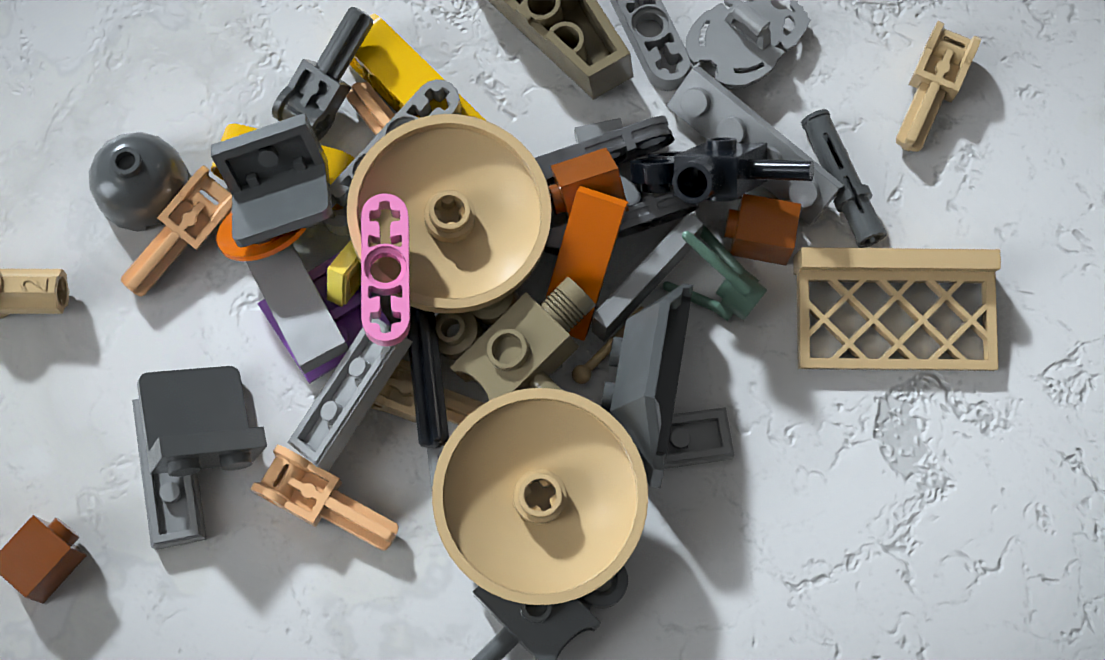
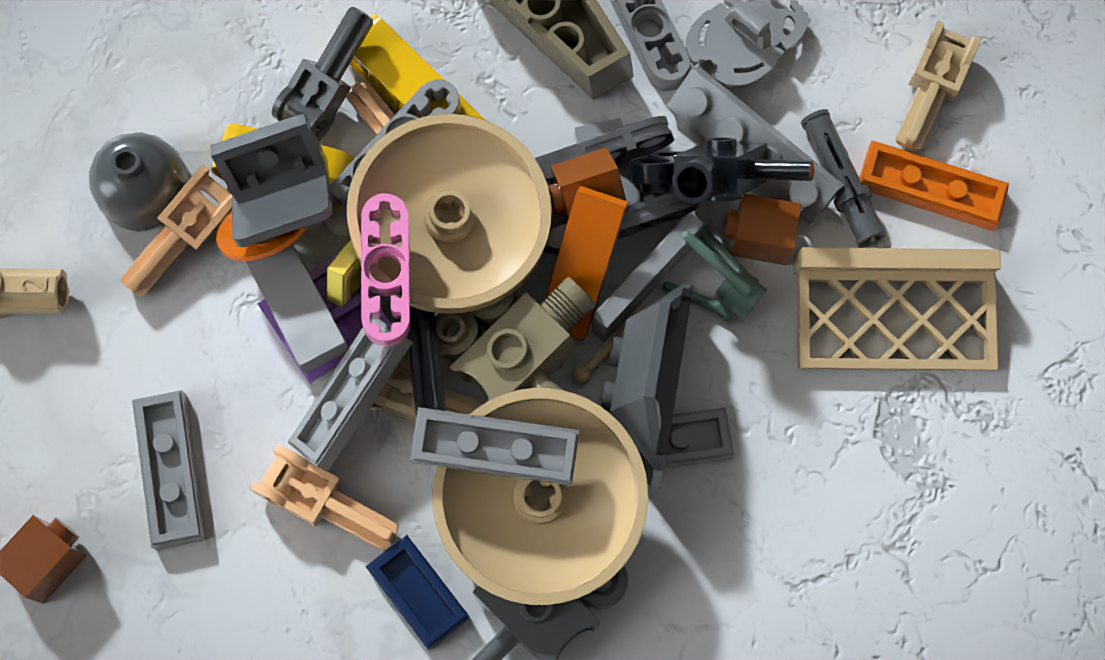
(197, 421): dark grey bracket -> none
(418, 592): none -> dark blue tile
(494, 446): none -> light grey tile
(933, 185): none -> orange tile

